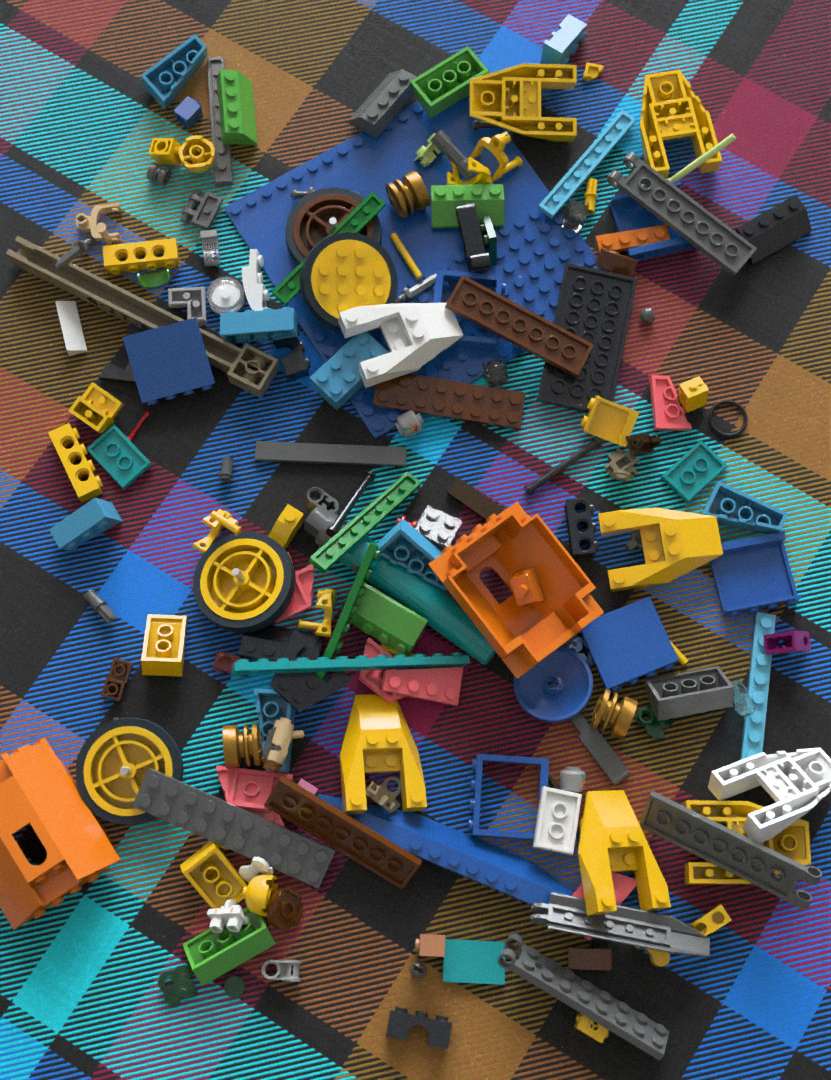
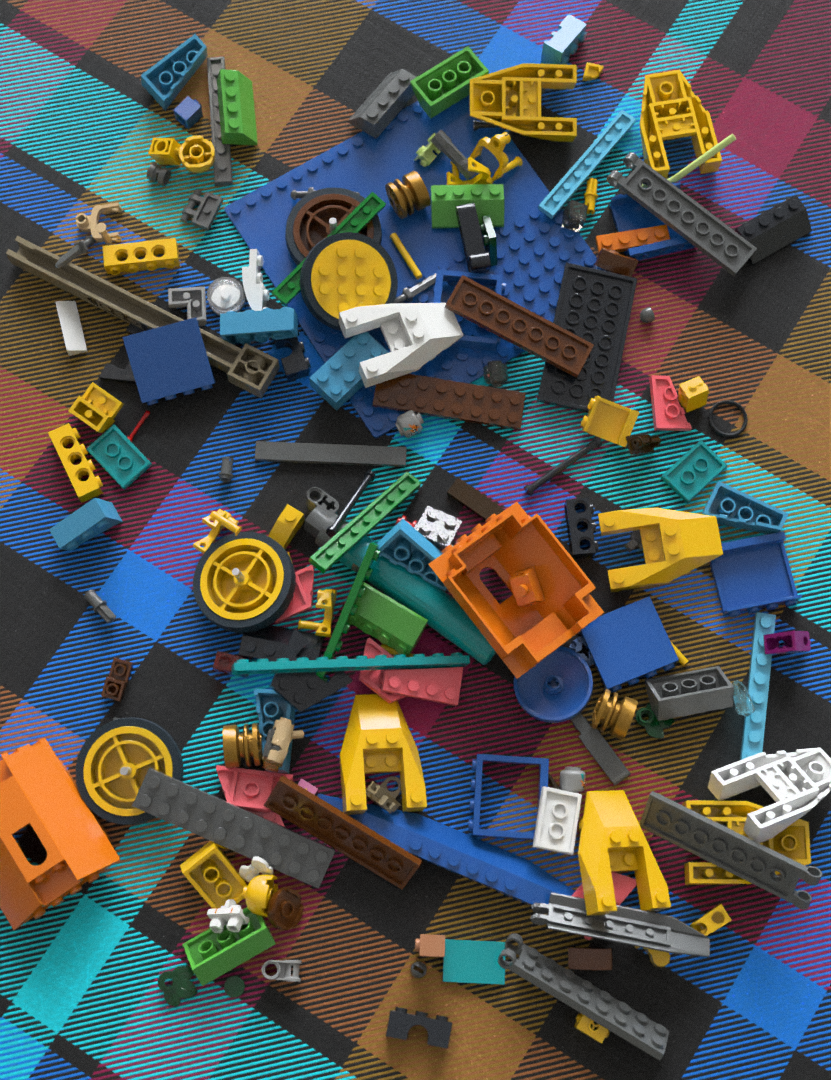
(154, 280): bright green helmet -> none
(164, 645): yellow slope -> none
(210, 247): light grey leg -> none
(622, 469): dark tan piece -> none

